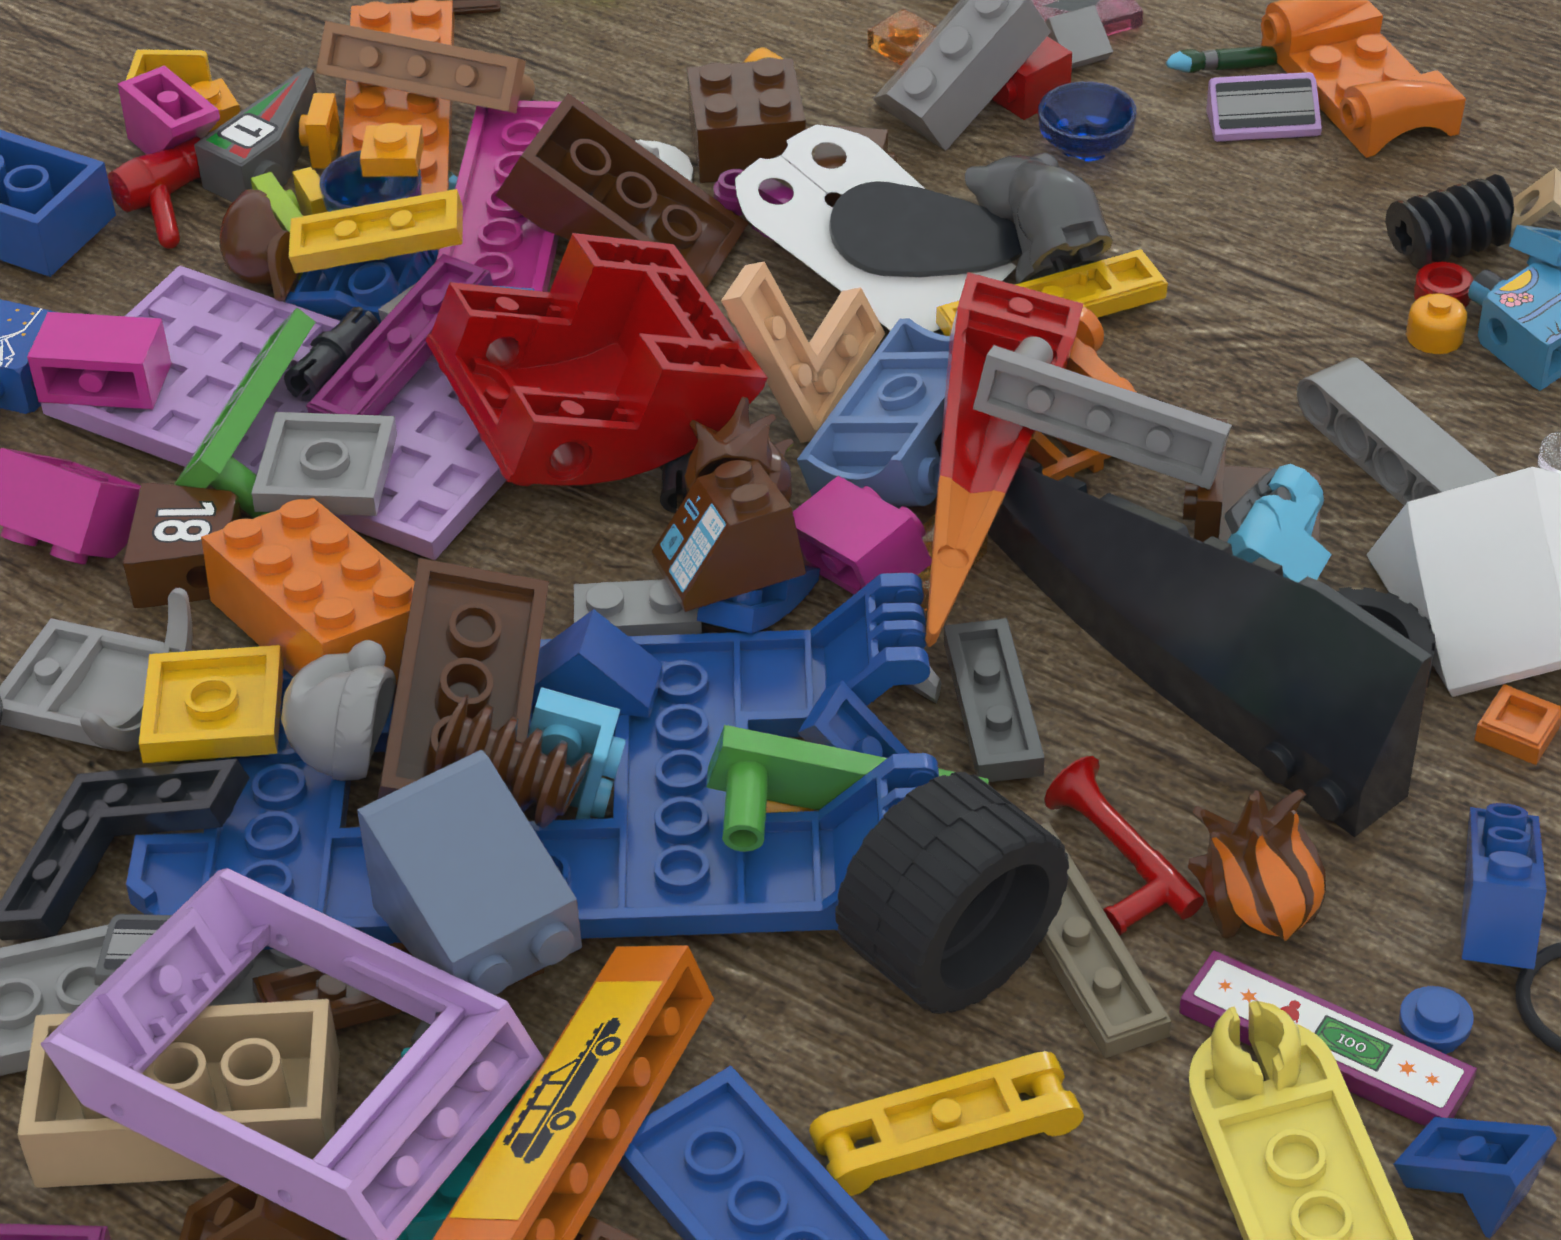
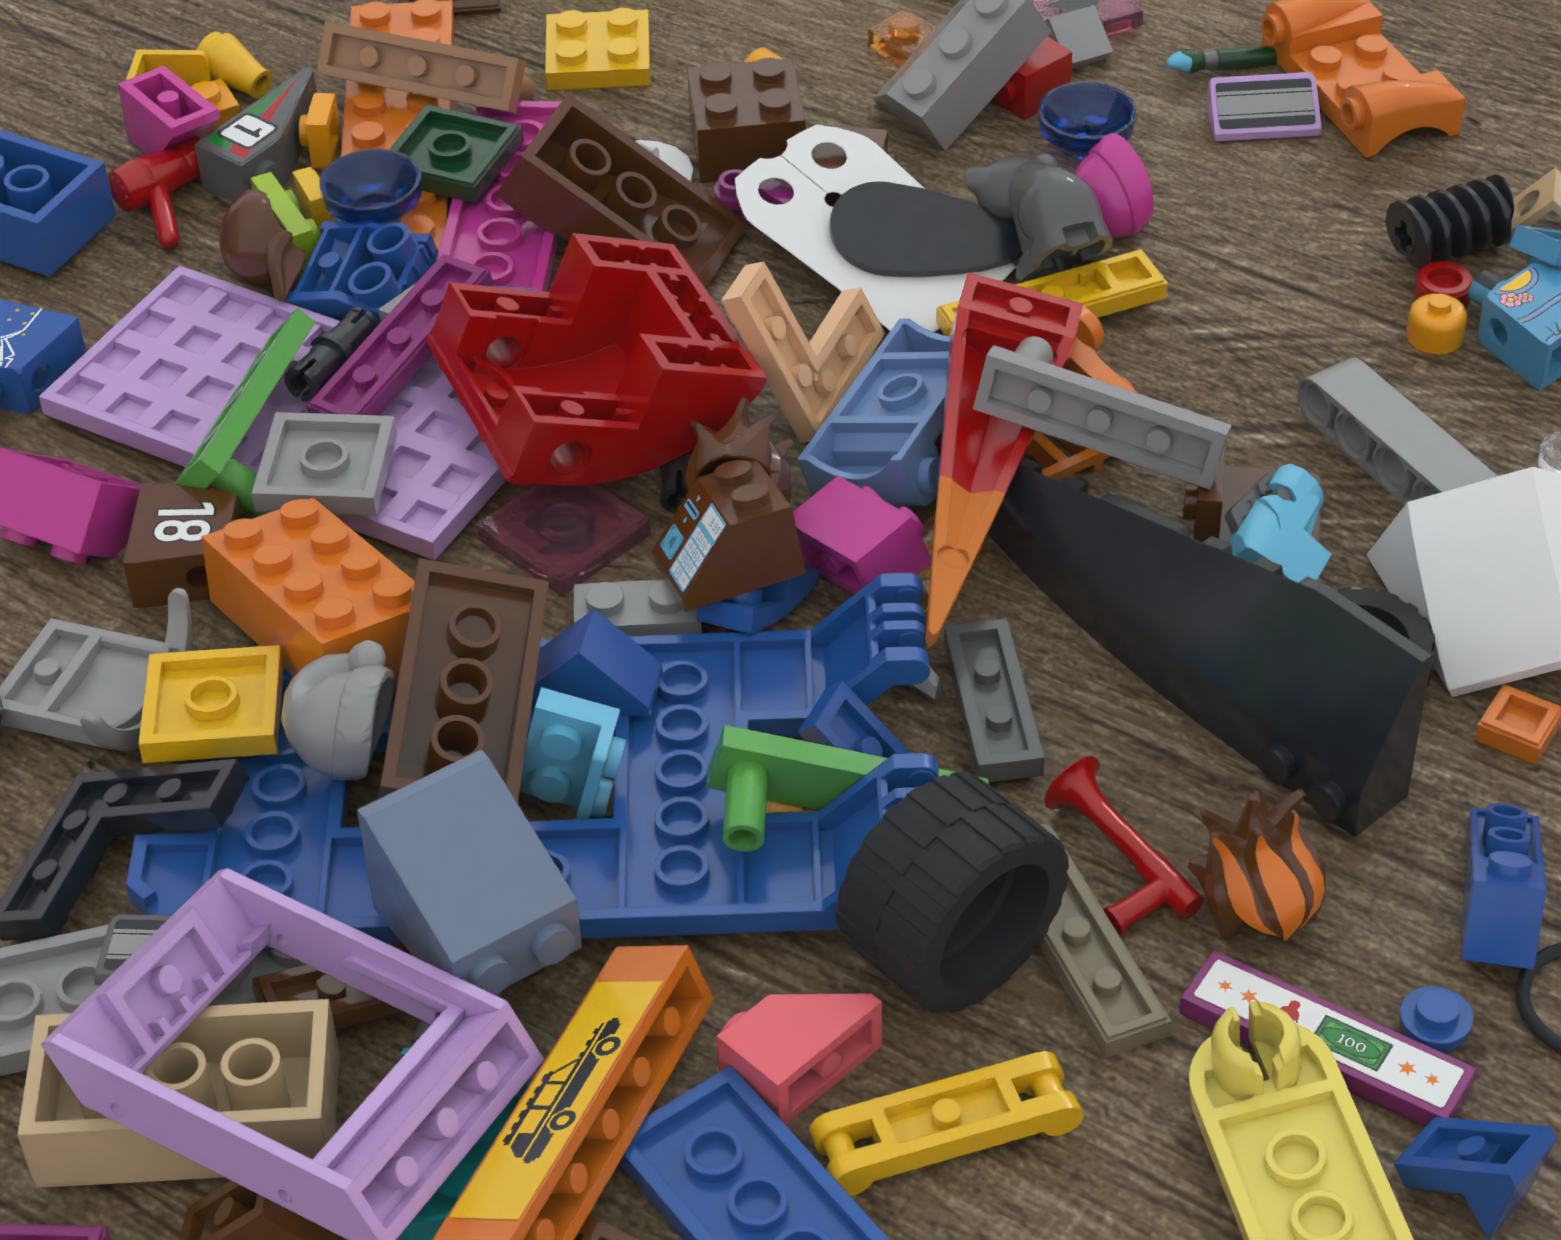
(99, 360): dark pink brick -> none
(235, 65): none -> yellow cone
(376, 231): yellow plate -> none
(391, 150): light orange plate -> none
(458, 150): none -> dark green tile
(522, 766): reddish brown piece -> none
(564, 532): none -> clear pink tile
(597, 49): none -> yellow plate
(800, 1045): none -> coral slope
(1119, 185): none -> dark pink piece

